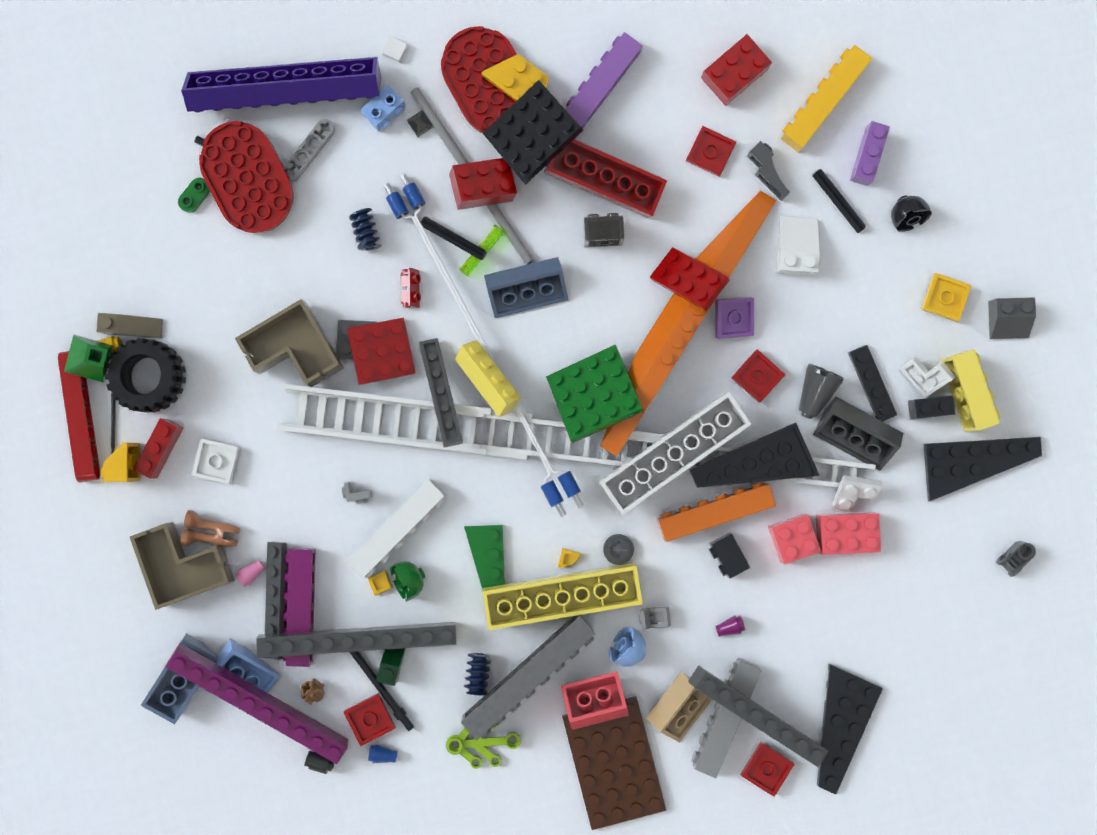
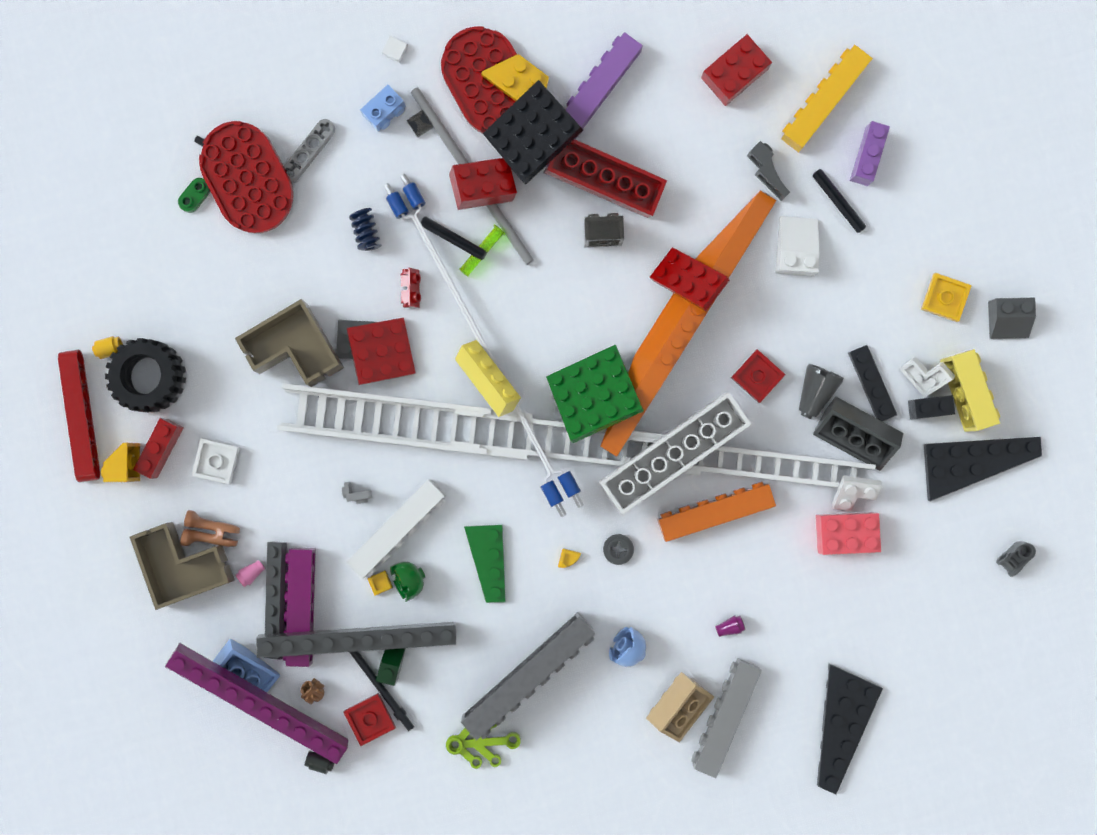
(88, 358): green slope -> none
(112, 424): black piece -> none
(129, 325): dark tan slope -> none
(173, 692): sand blue slope -> none
(282, 84): dark purple brick -> none
(381, 754): blue cone -> none
(440, 393): dark grey plate -> none
(478, 674): dark blue piece -> none
(526, 287): sand blue slope -> none
(562, 596): light yellow brick -> none
(594, 700): coral brick -> none
(616, 769): reddish brown plate -> none
(655, 617): light grey bracket -> none
(711, 151): red tile -> none
(729, 556): black brick -> none
(734, 317): medium lavender plate -> none
(757, 716): dark grey brick -> none
(767, 769): red plate -> none
(769, 458): black wing -> none
(794, 538): coral brick -> none
(909, 211): black cylinder -> none

